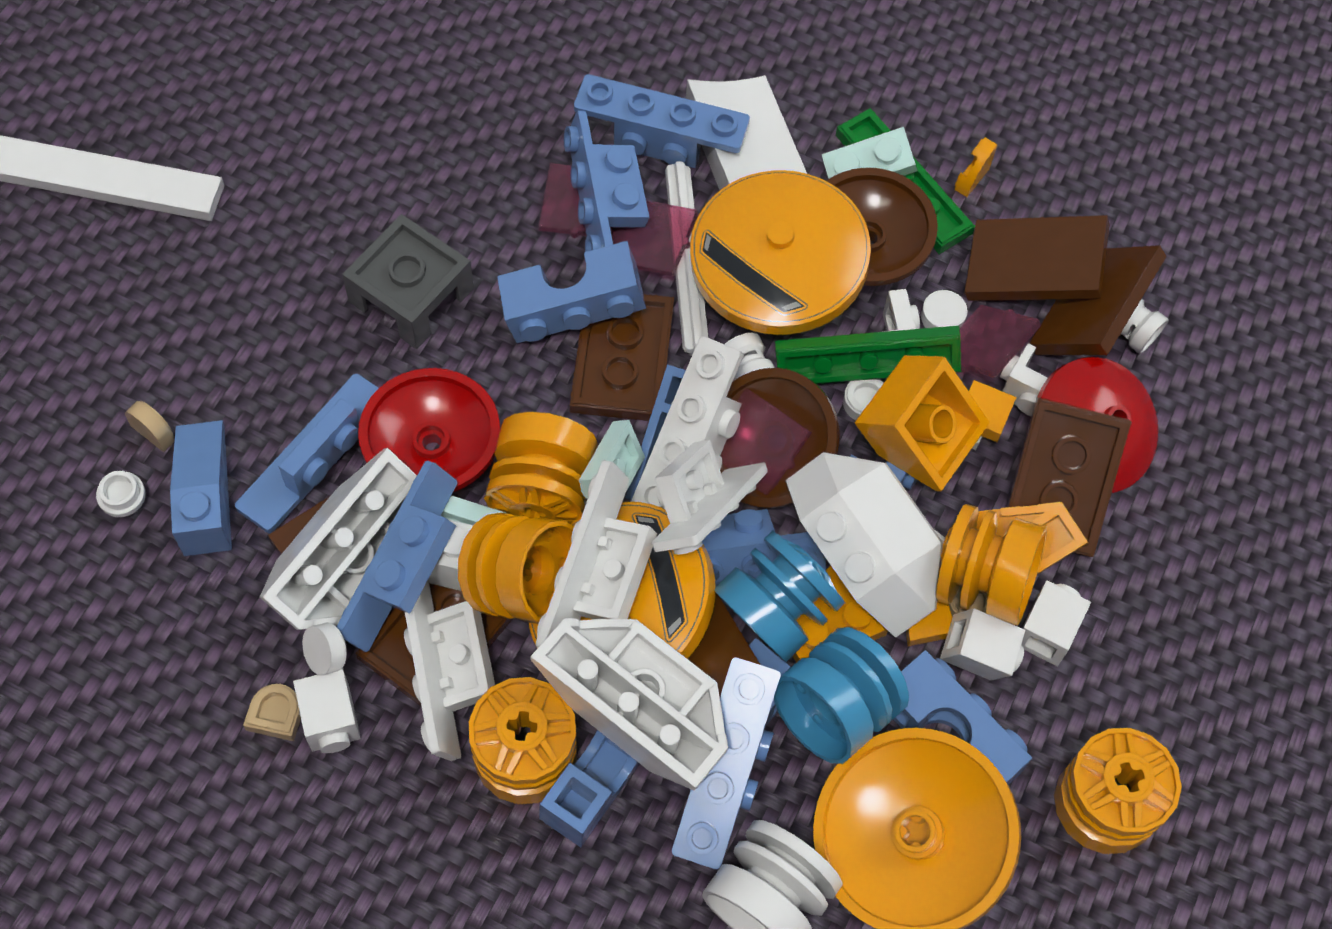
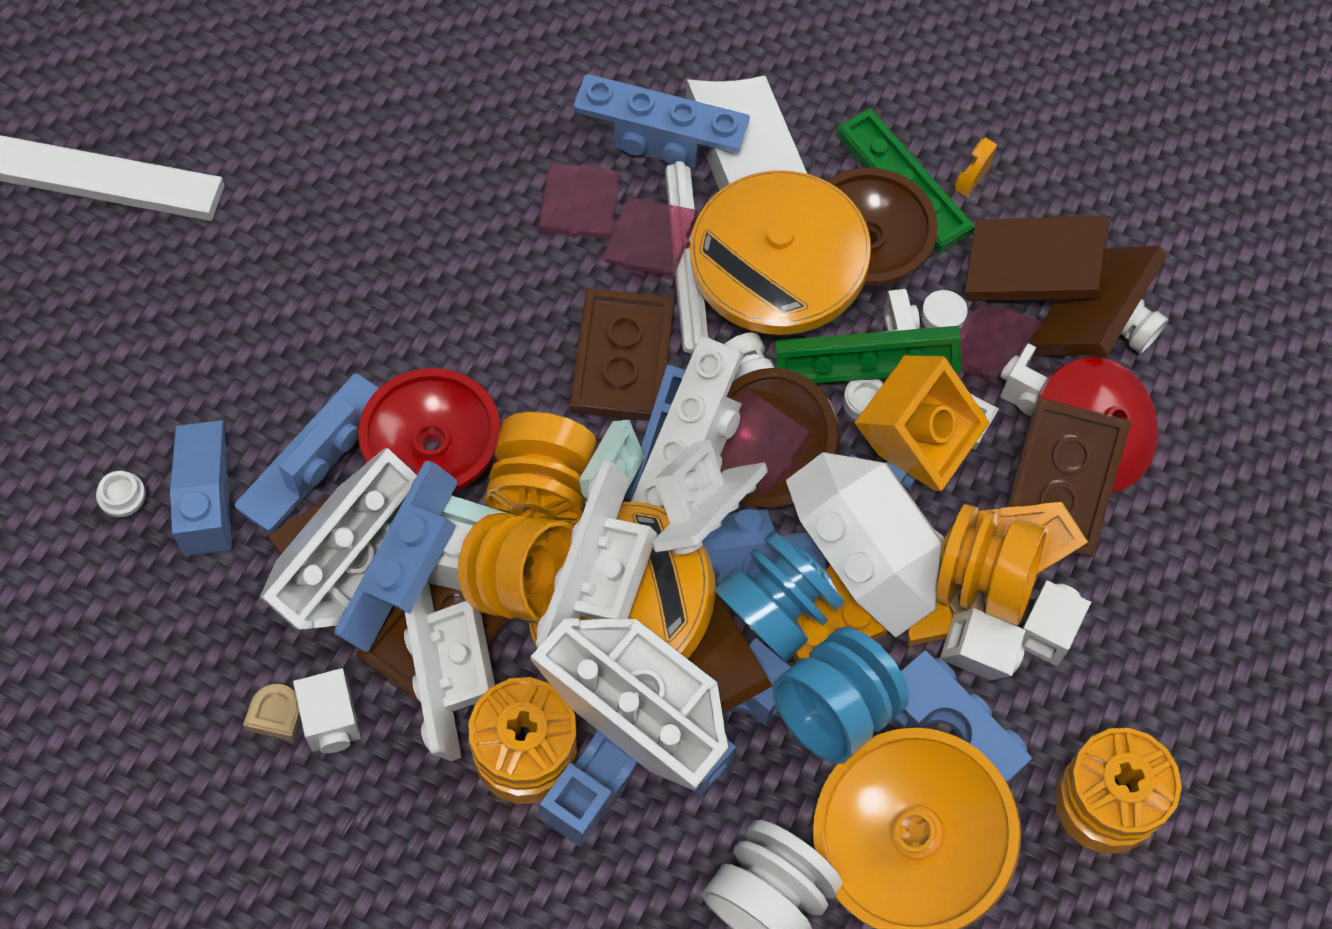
(150, 425): tan tile -> none
(324, 648): white tile -> none
(408, 277): dark grey panel -> none
(606, 184): medium blue bracket -> none
(606, 291): medium blue arch -> none
(728, 786): bracket -> none
(883, 151): light aqua plate -> none
(995, 406): light orange tile -> none

